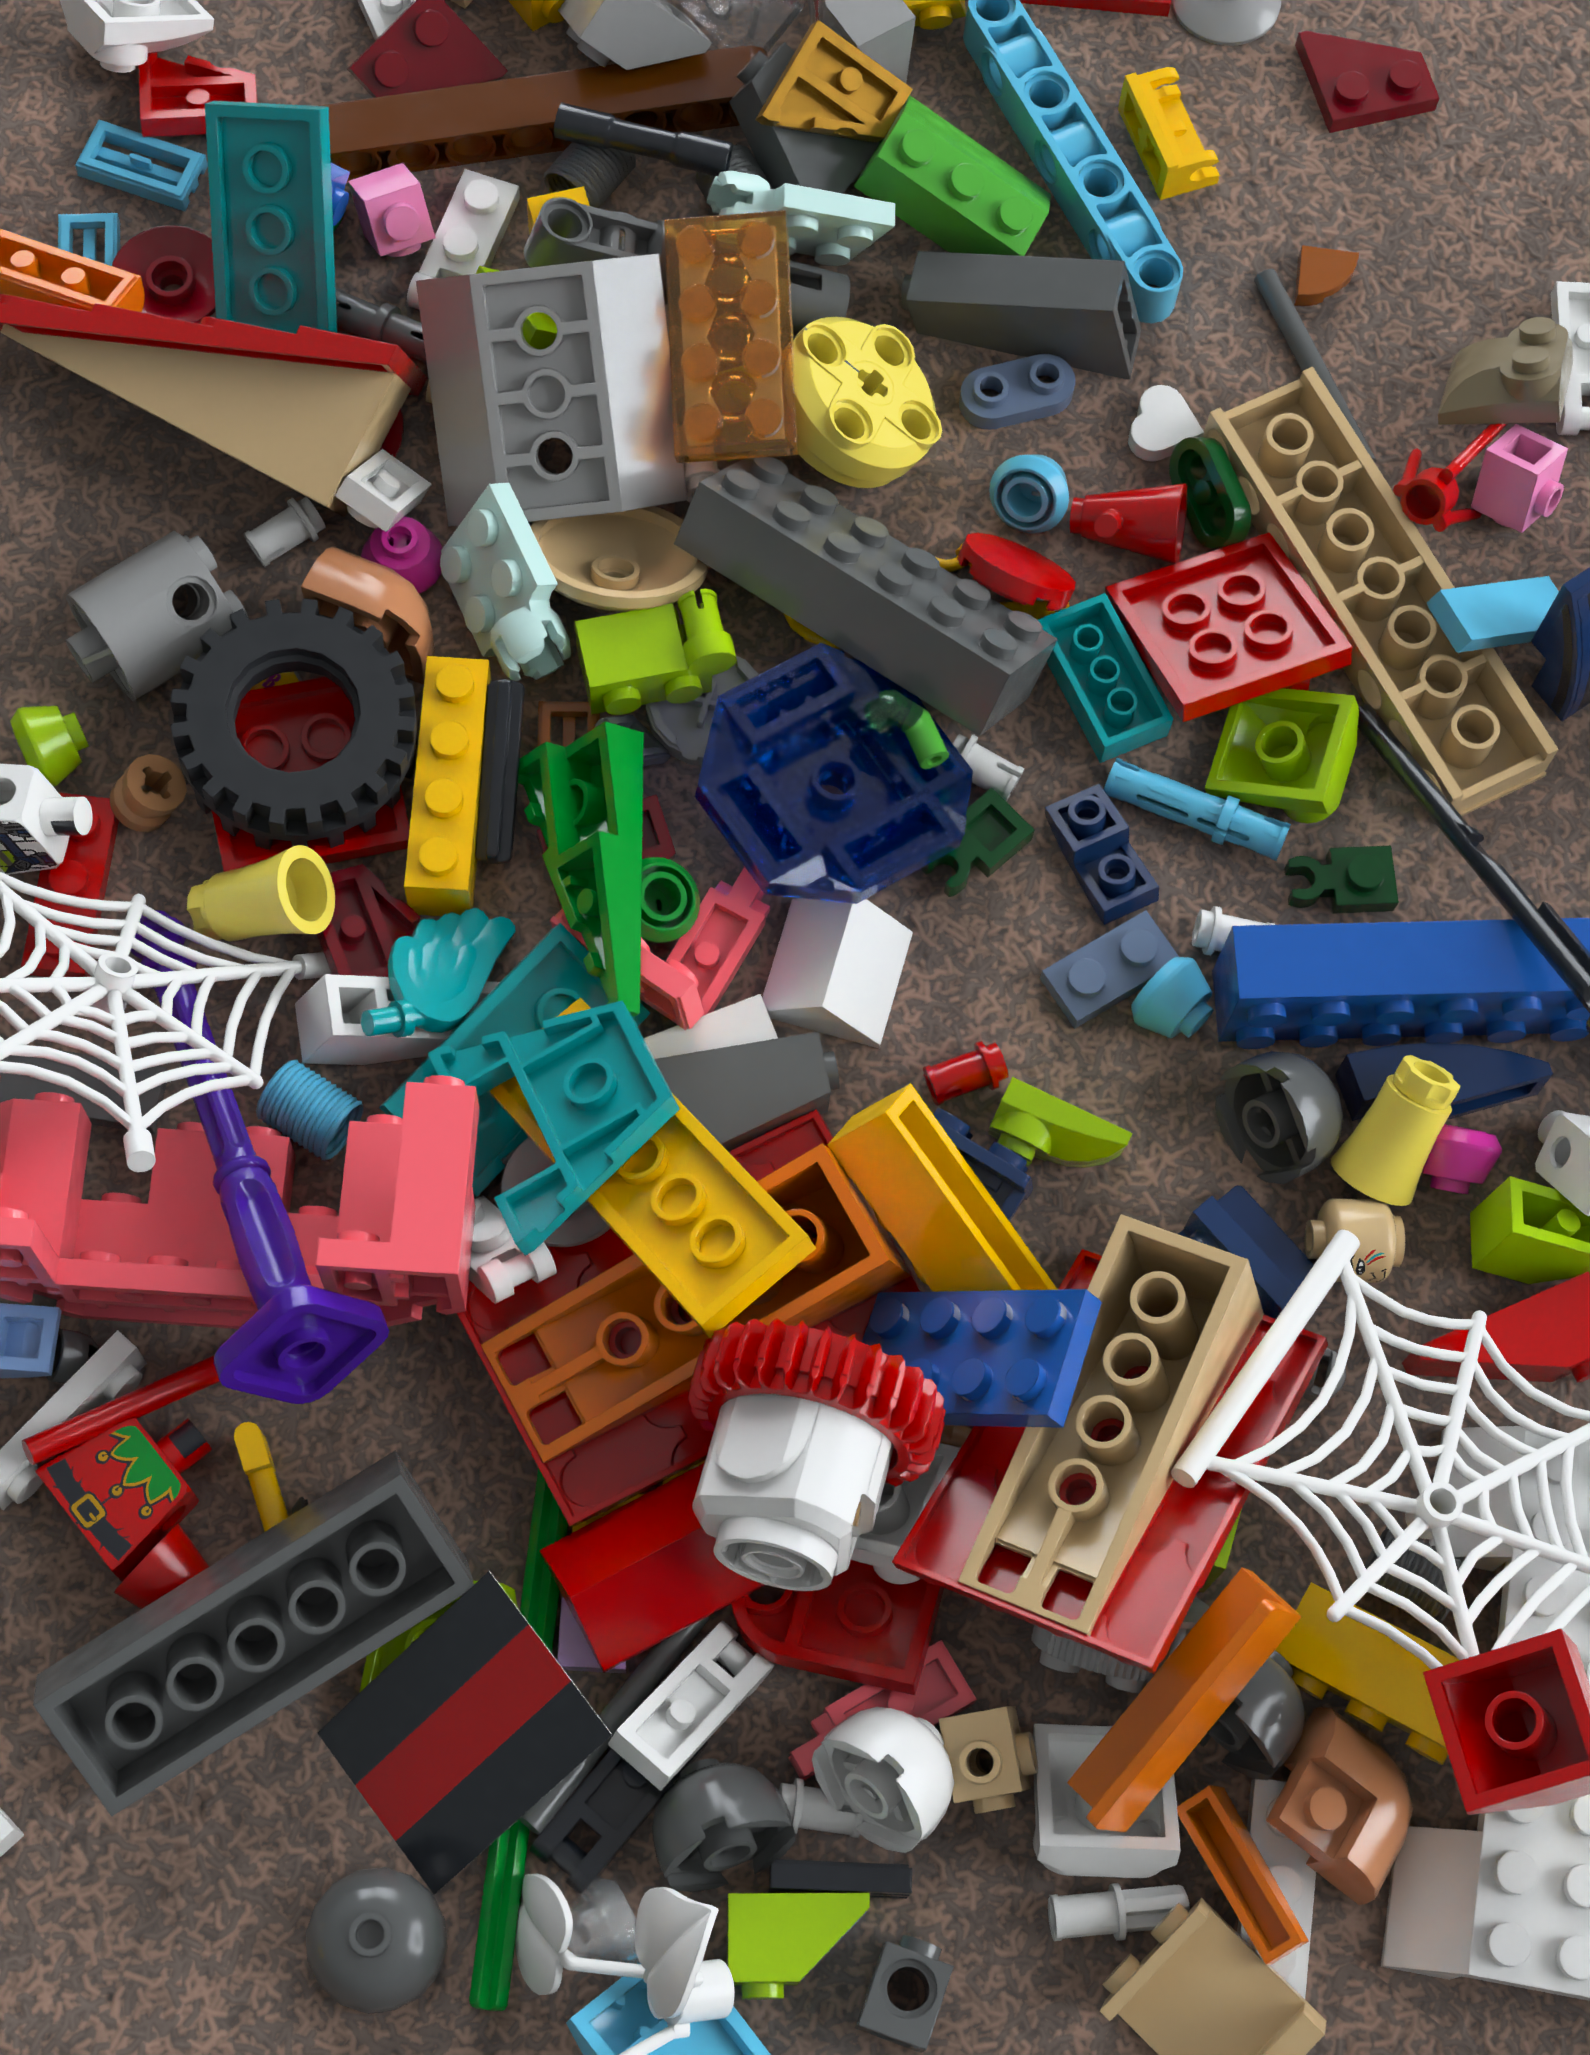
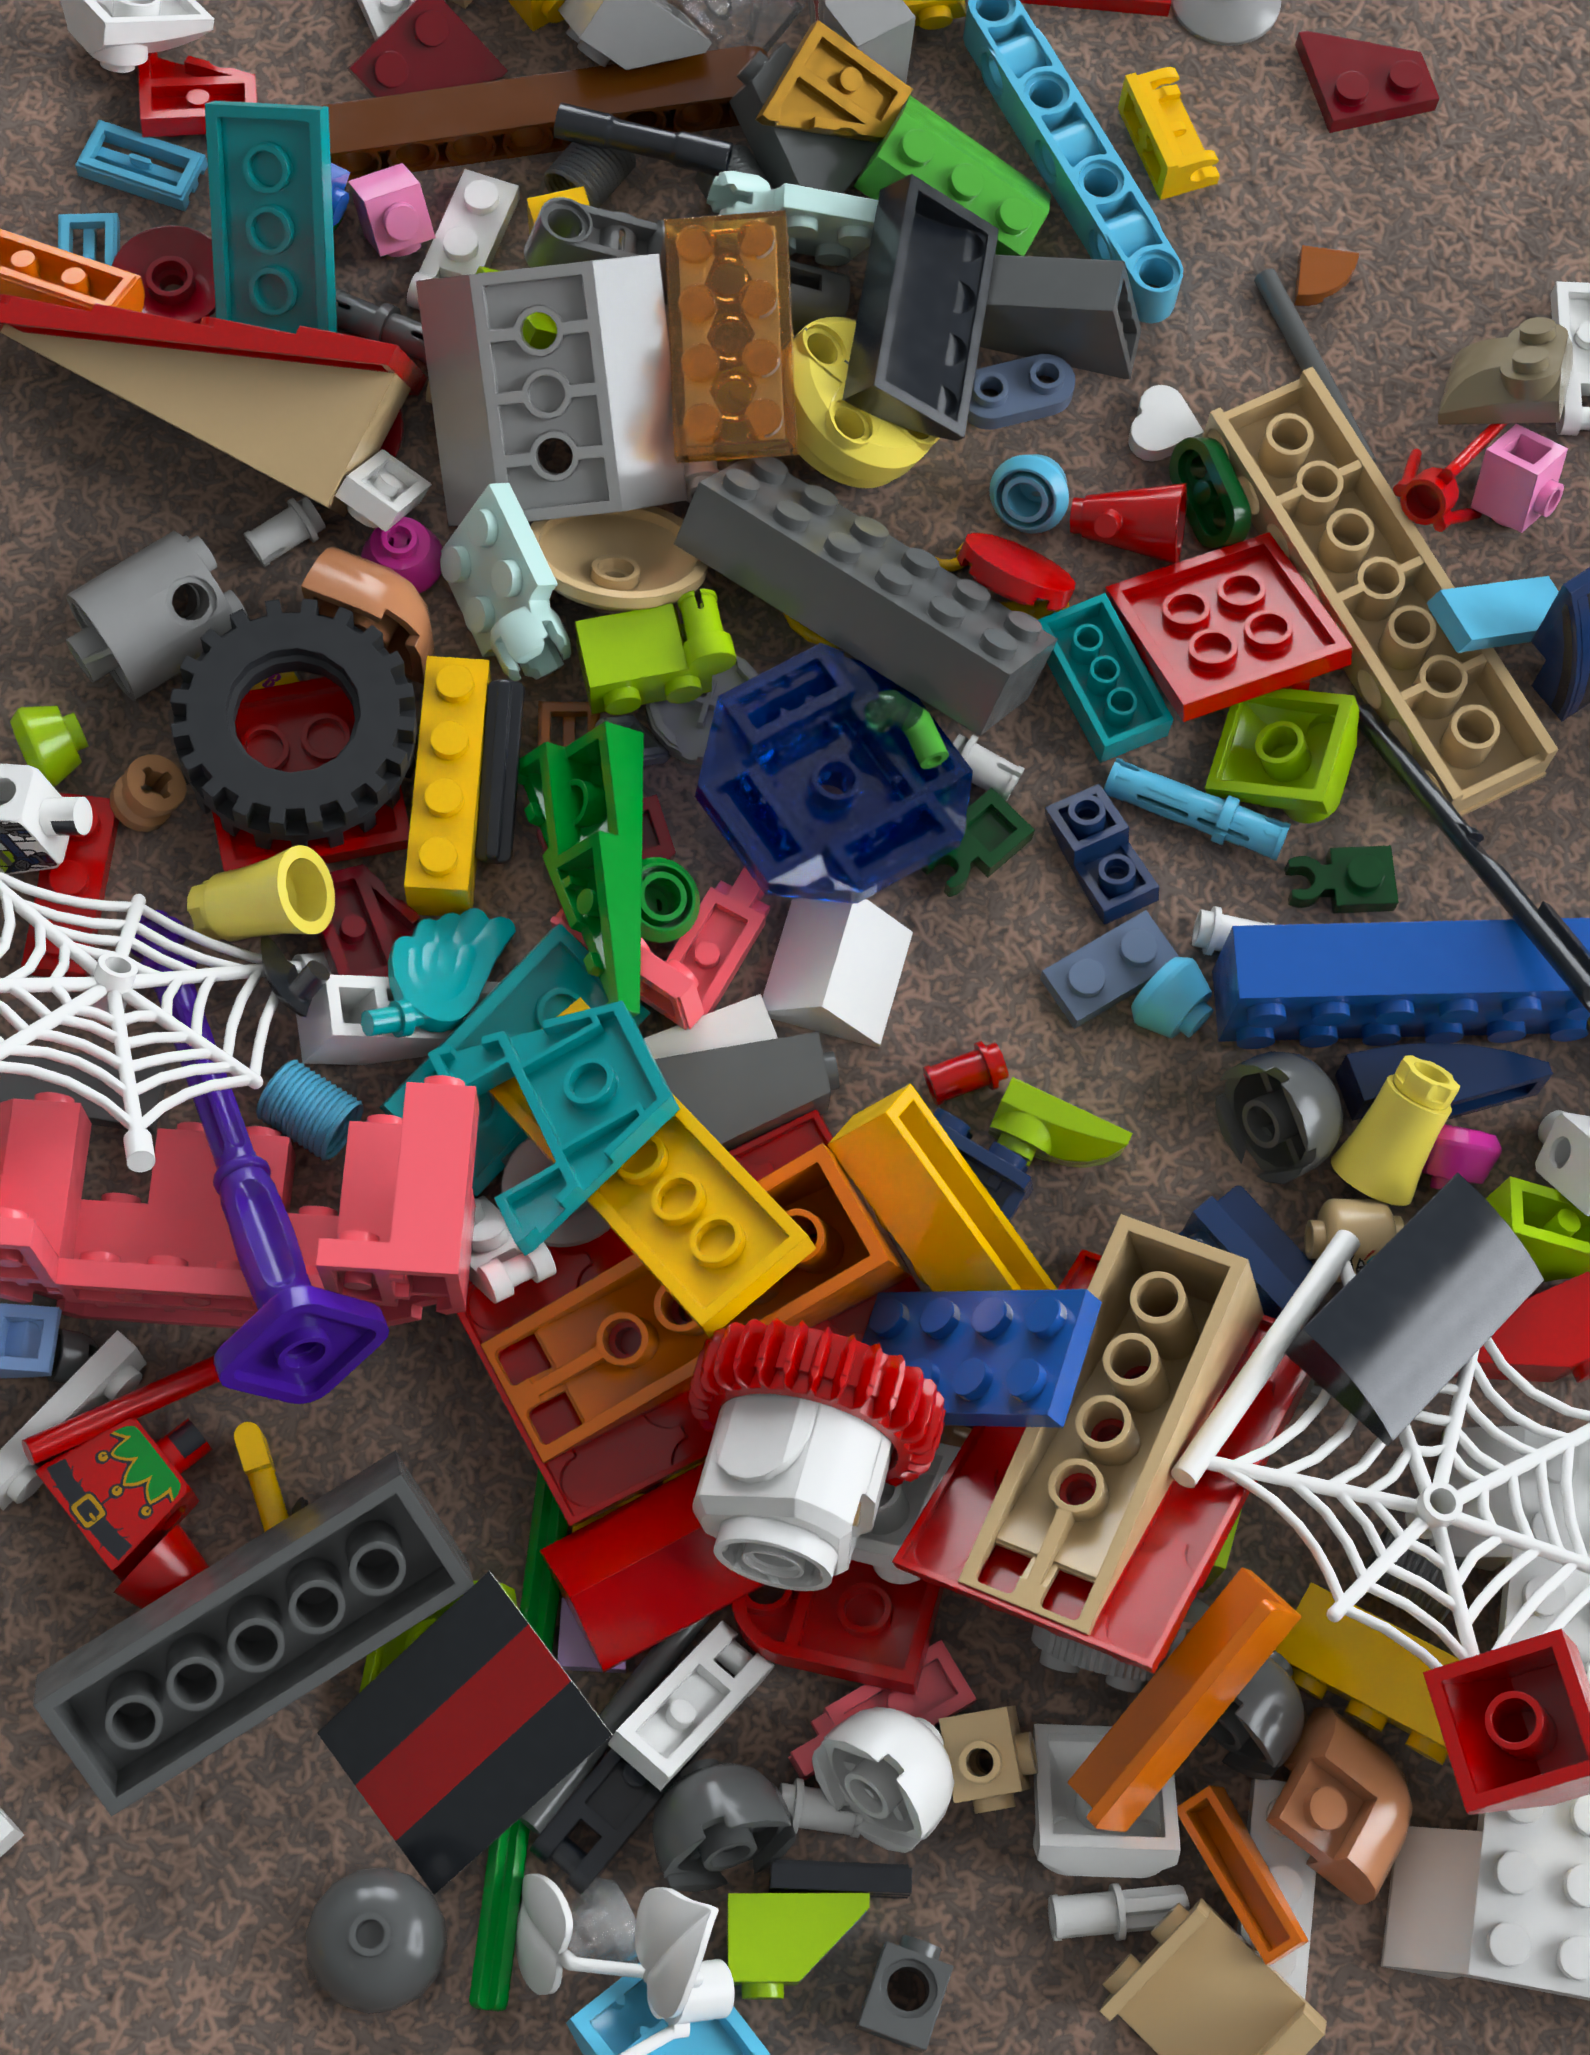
(288, 986): none -> black bar
(921, 311): none -> black slope
(1418, 1310): none -> black slope

